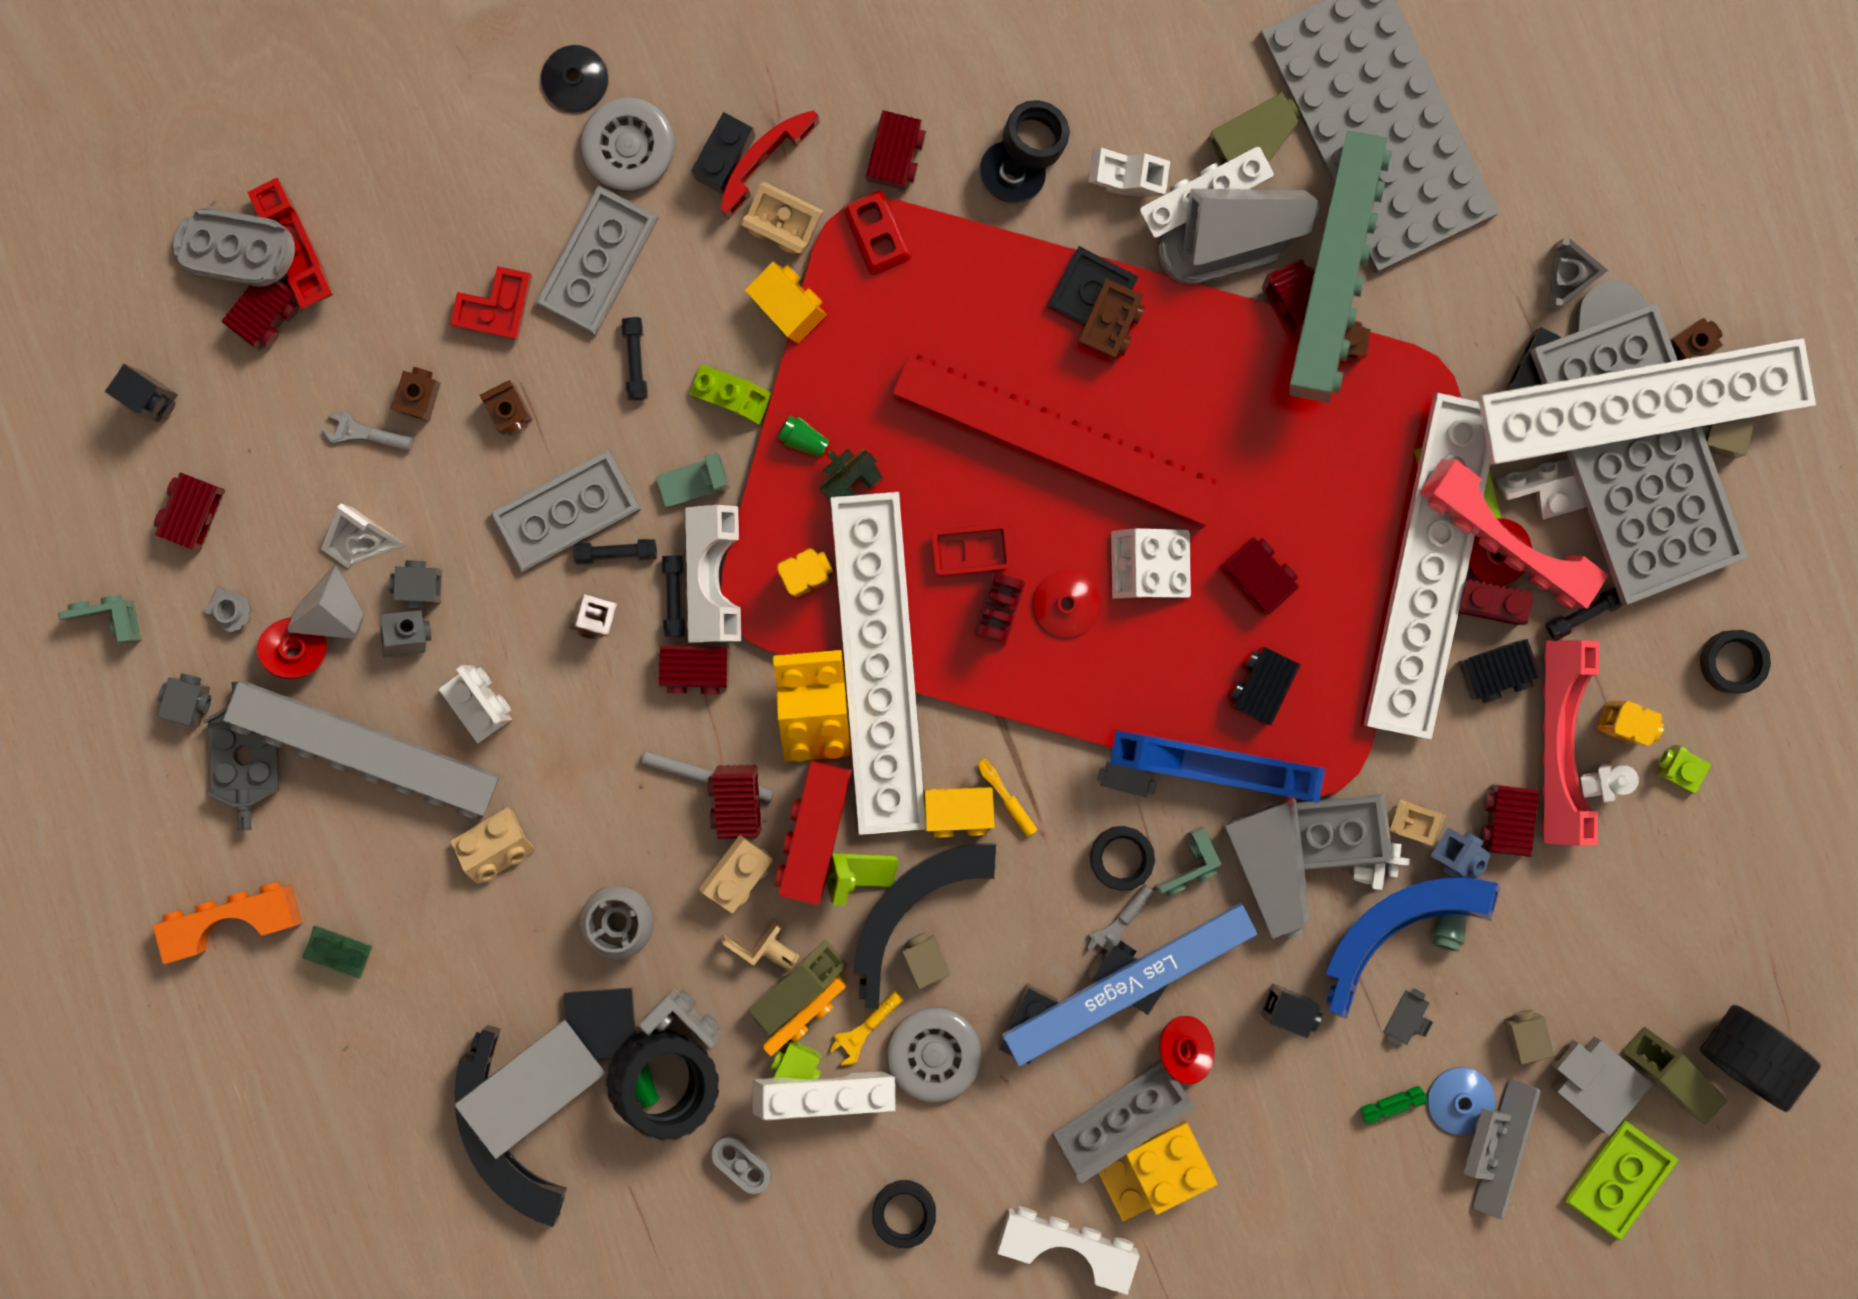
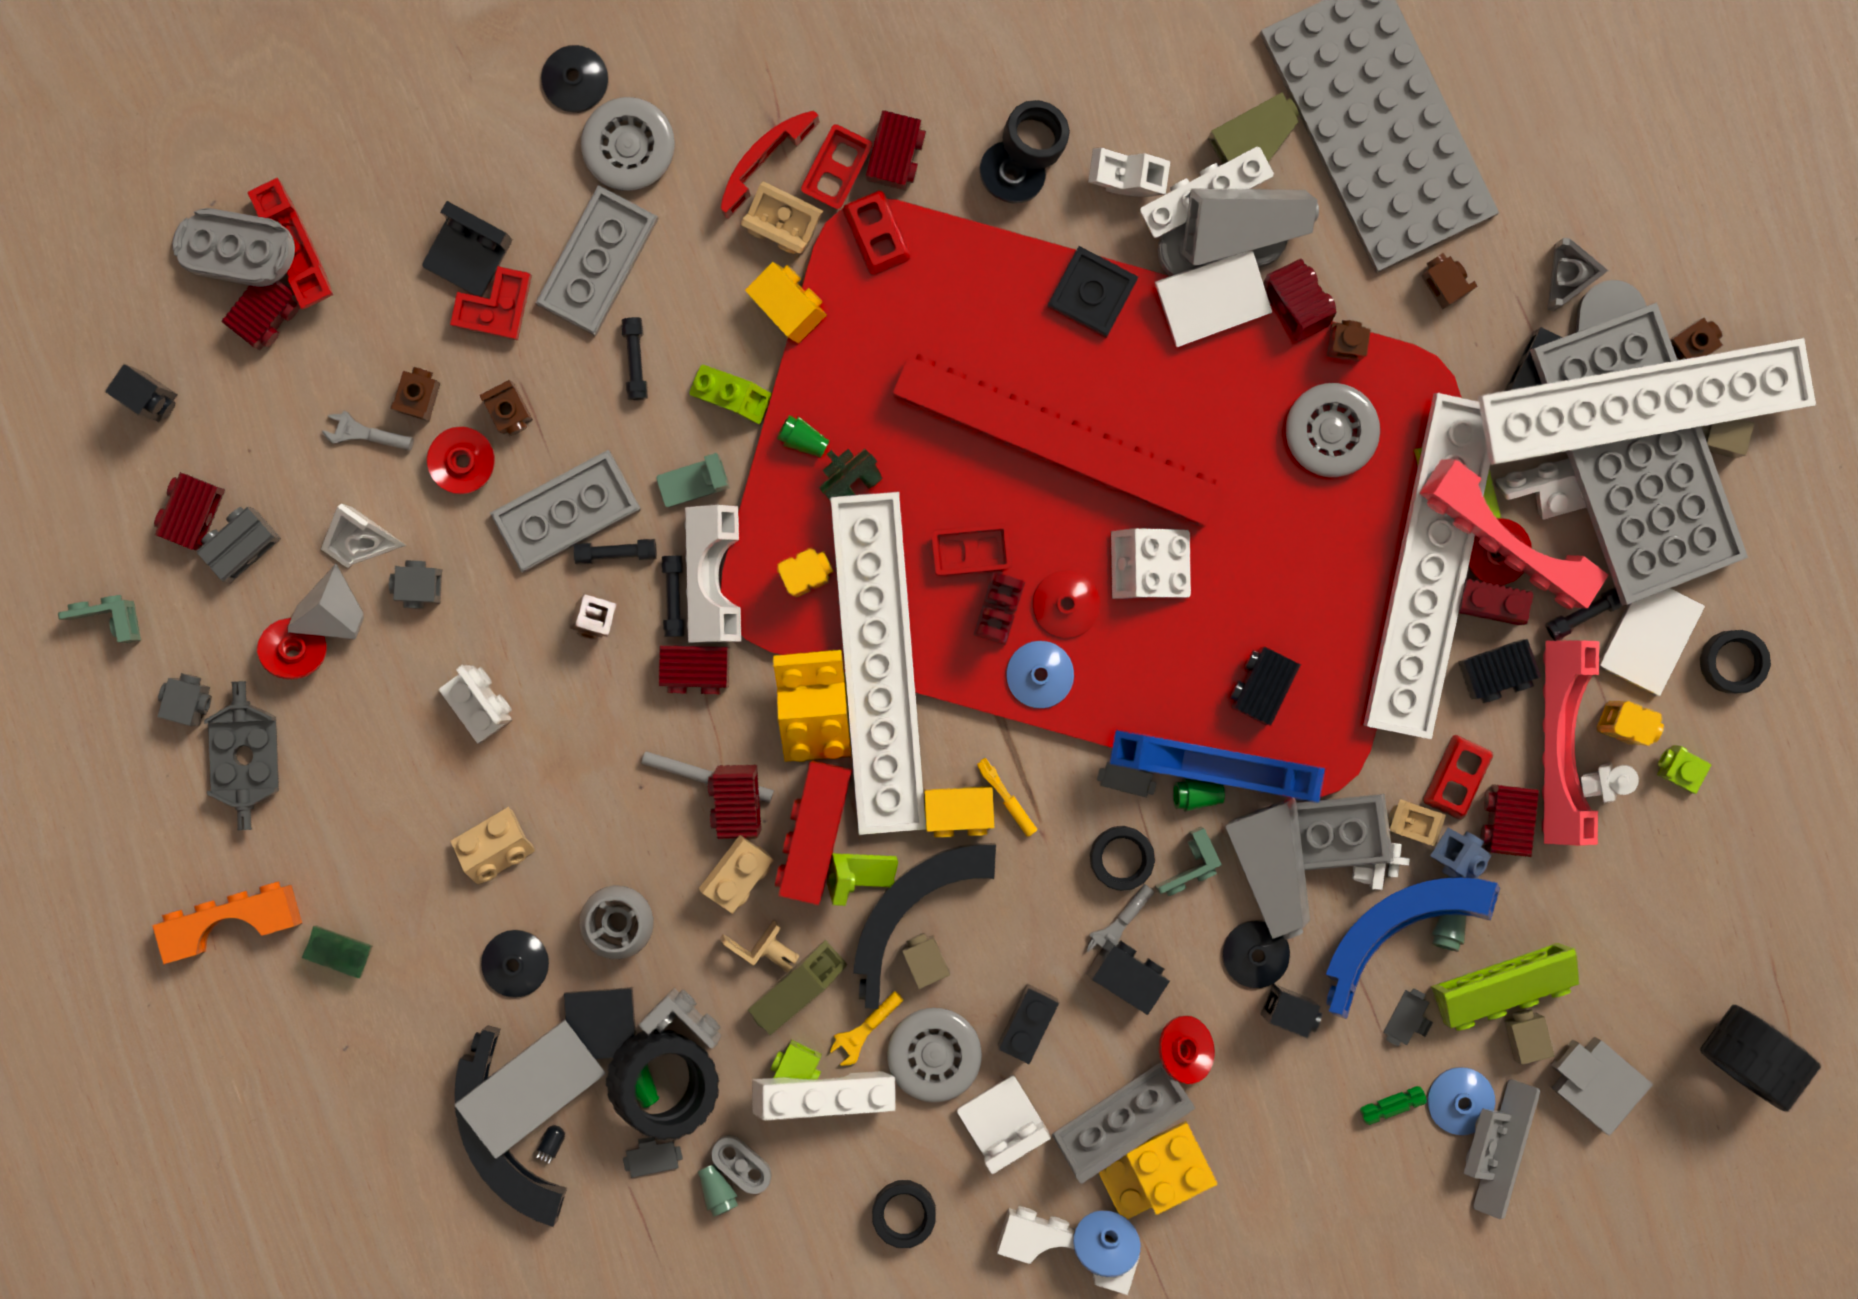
(229, 610): light grey animal -> none
(237, 544): none -> dark grey brick
(360, 748): light grey brick -> none
(404, 633): dark grey brick -> none
(444, 456): none -> red dish
(467, 250): none -> black bracket
(530, 955): none -> black dish
(551, 1142): none -> black piece
(652, 1157): none -> dark grey piece
(716, 1190): none -> sand green cone
(723, 152): black brick -> none
(796, 1026): light orange plate -> none
(825, 164): none -> red piece
(1003, 1123): none -> white bracket
(1025, 685): none -> medium blue dish
(1099, 1255): none -> medium blue dish
(1111, 319): reddish brown bracket -> none
(1129, 984): medium blue tile -> none
(1197, 794): none -> green cone
(1213, 297): none -> white tile
(1238, 955): none -> black dish
(1261, 575): dark red brick -> none
(1332, 430): none -> light grey wheel
(1338, 267): sand green brick -> none
(1447, 280): none -> reddish brown brick
(1448, 771): none -> red piece
(1507, 985): none -> lime slope
(1621, 1180): lime tile -> none
(1651, 639): none -> white tile
(1675, 1075): olive slope -> none

